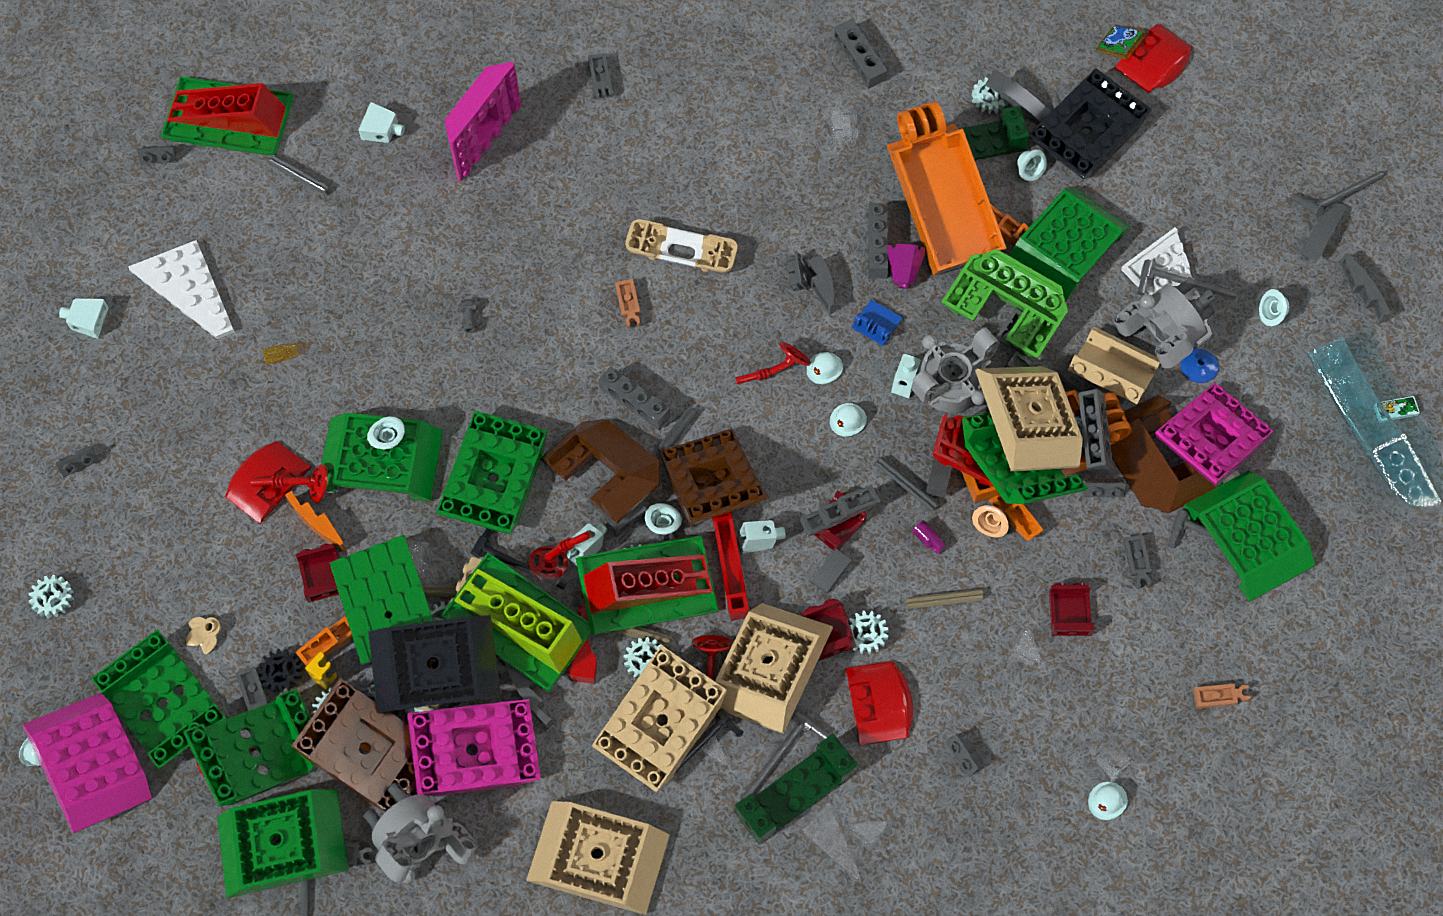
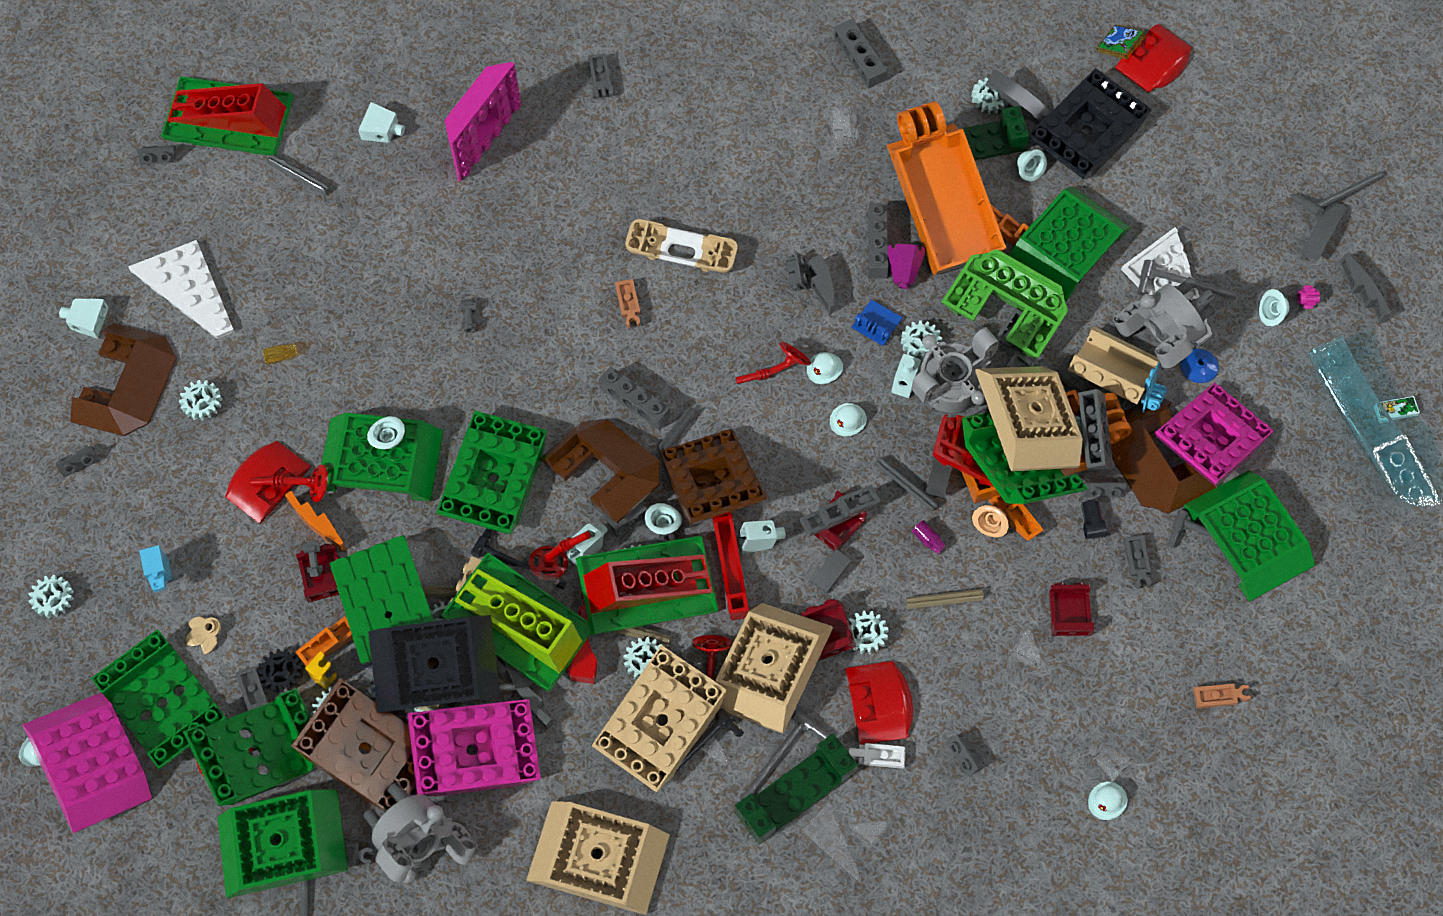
(139, 388): none -> reddish brown slope
(156, 567): none -> medium azure hinge
(199, 397): none -> light aqua gear
(312, 546): none -> dark grey bar
(879, 755): none -> white hinge
(912, 341): none -> light aqua gear
(1093, 524): none -> black piece
(1154, 392): none -> medium azure hinge
(1308, 297): none -> dark pink gear

